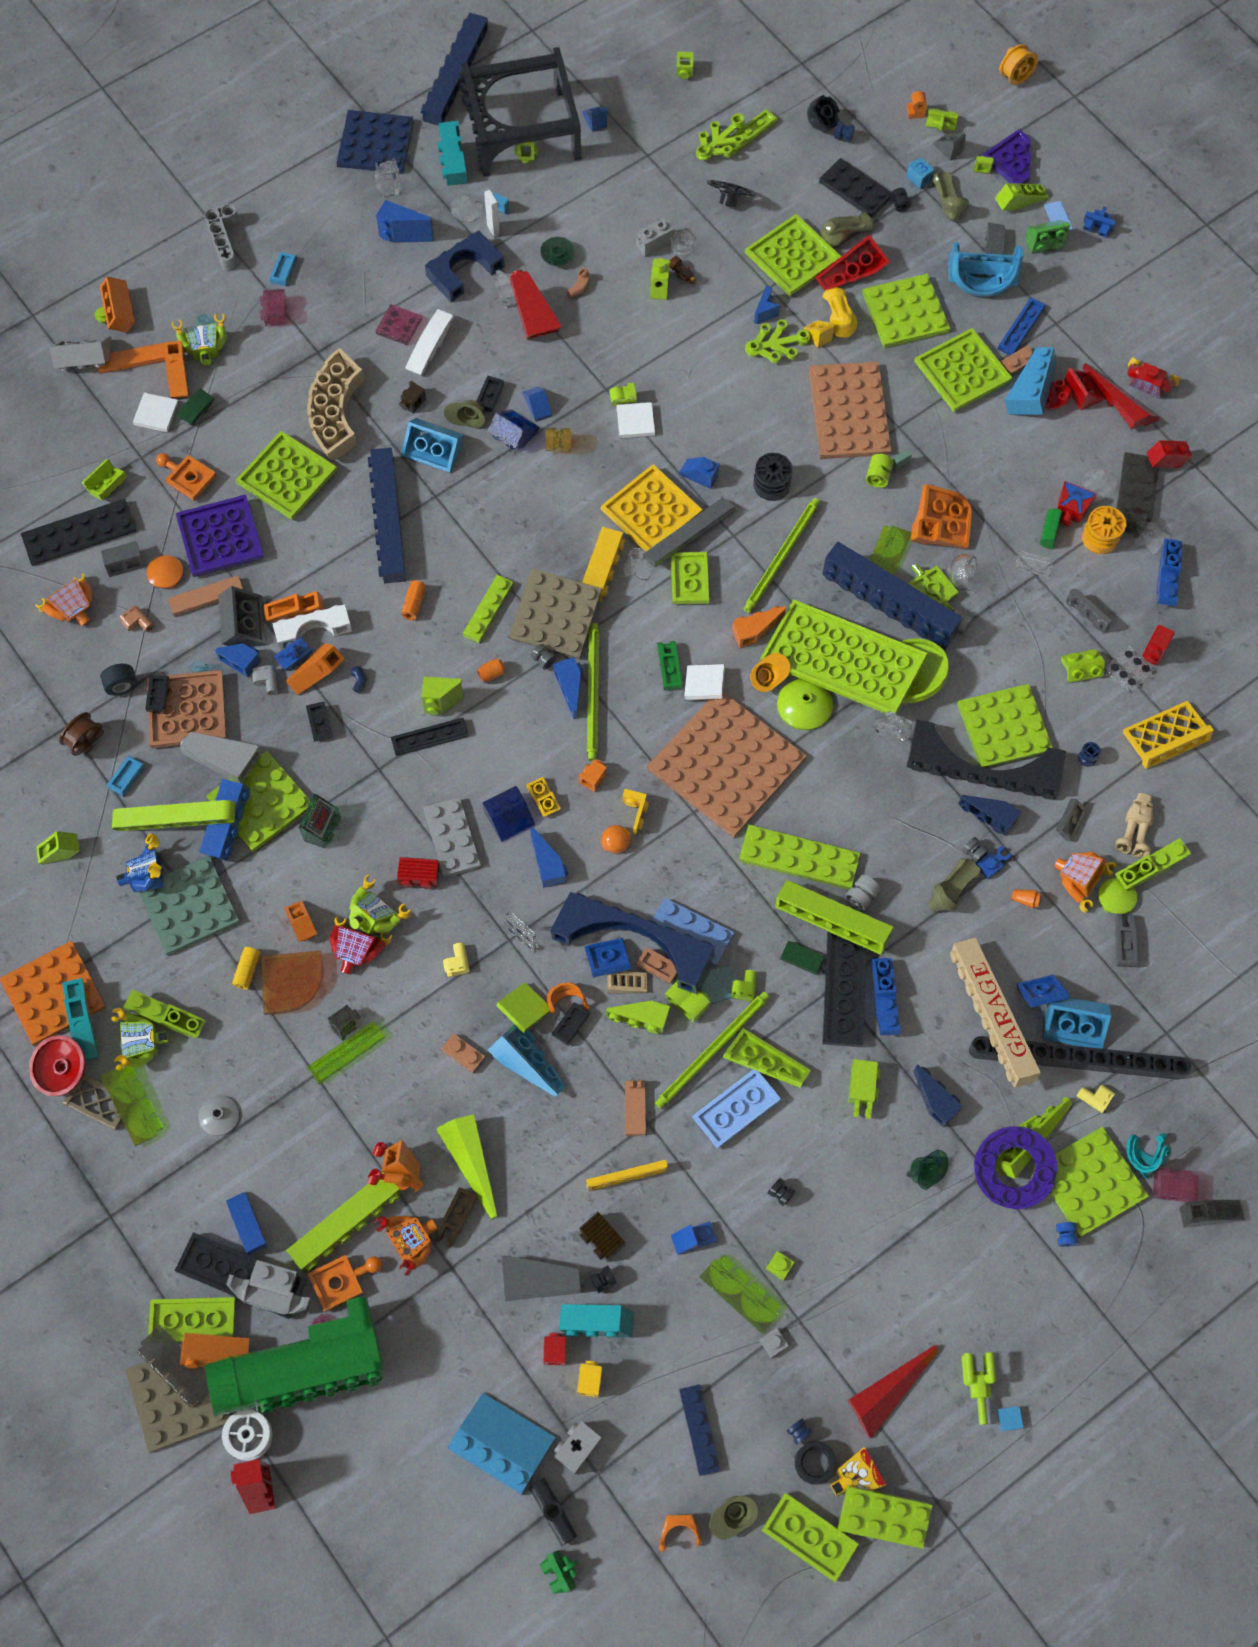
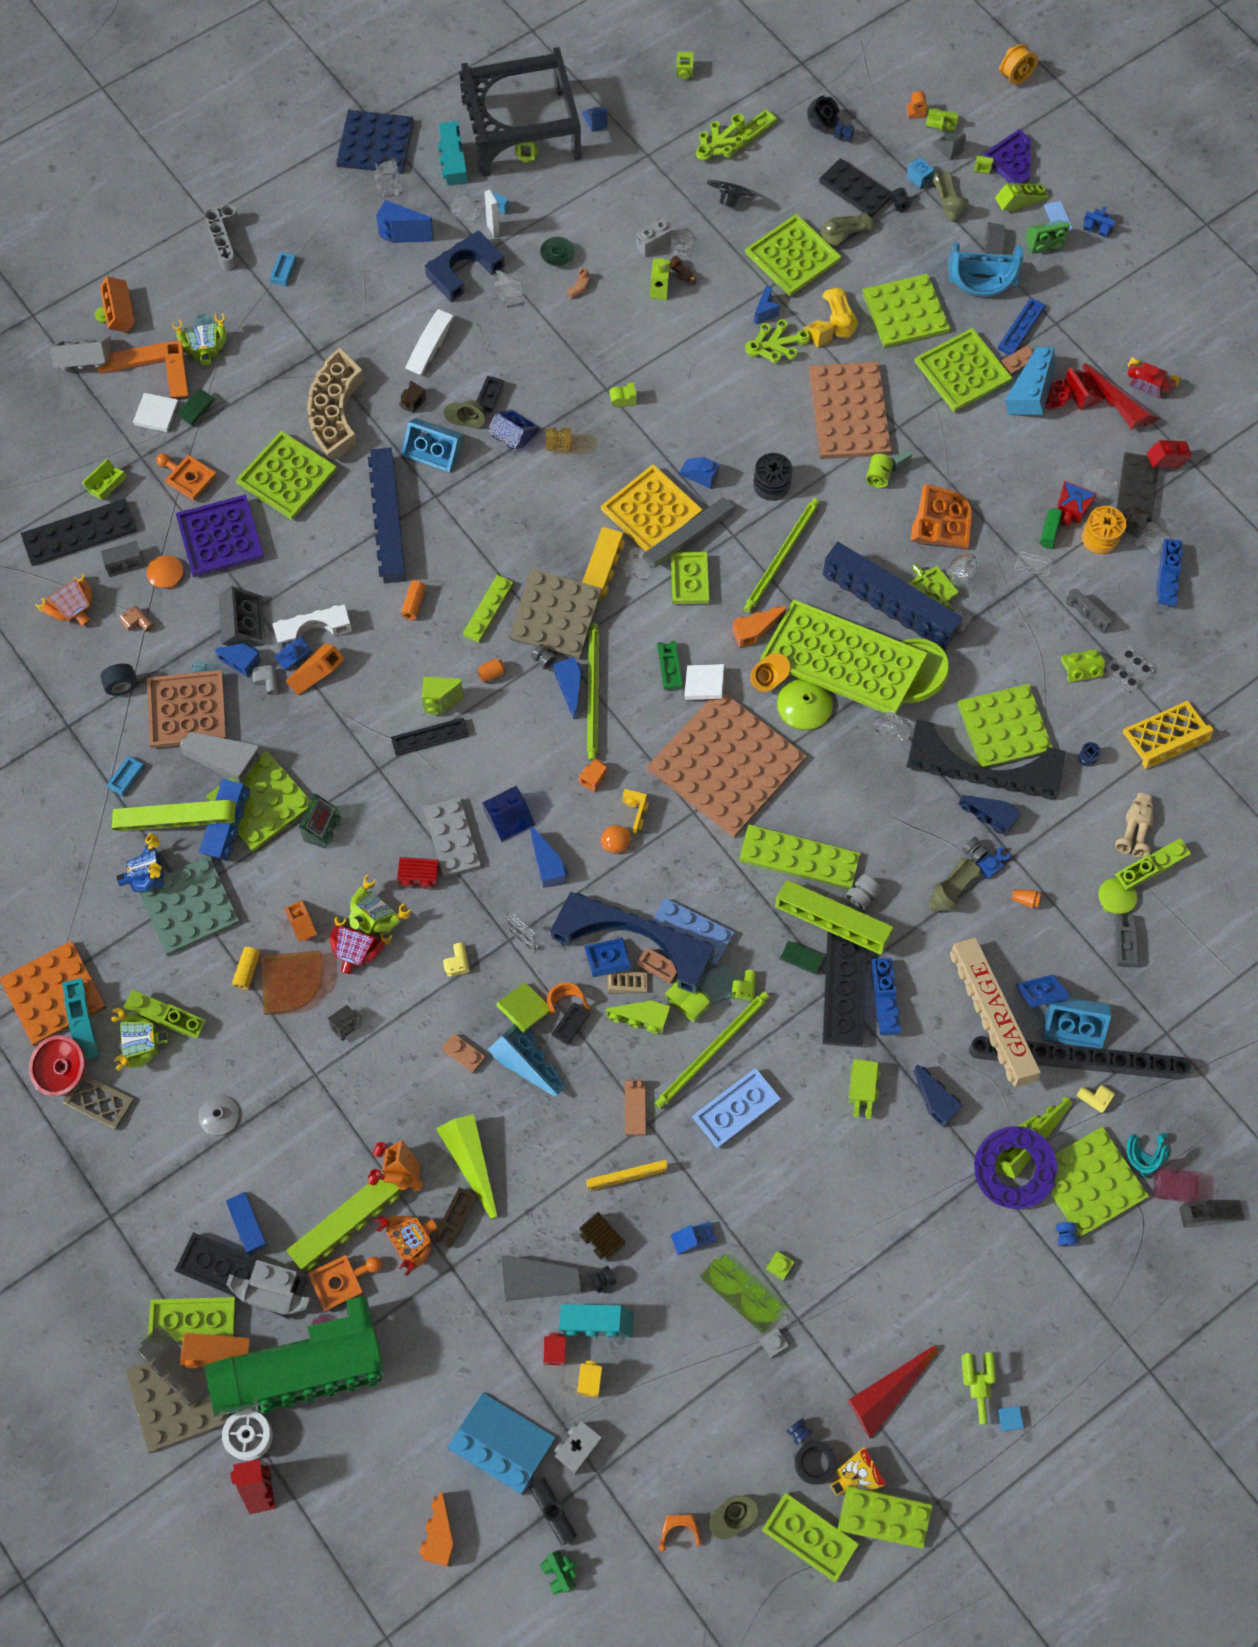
(58, 847): lime slope -> none
(81, 734): reddish brown wheel -> none
(127, 1102): clear neon green windscreen -> none
(157, 694): black plate -> none
(202, 596): nougat tile -> none
(273, 307): clear pink brick -> none
(293, 605): orange slope -> none
(319, 721): black plate -> none
(346, 1052): clear neon green tile -> none
(359, 674): dark blue arm -> none
(398, 324): clear pink tile -> none
(440, 1540): none -> orange slope
(448, 82): dark blue brick -> none
(532, 307): red slope -> none
(537, 403): blue slope -> none
(543, 797): yellow slope -> none
(635, 420): white tile -> none
(699, 1430): dark blue plate -> none
(764, 1058): lime wing -> none
(781, 1192): black wheel -> none
(859, 262): red wedge -> none
(890, 548): clear neon green windscreen -> none
(928, 1169): clear green piece -> none
(1071, 819): flat silver plate -> none
(1081, 875): orange torso -> none
(1158, 644): red brick -> none

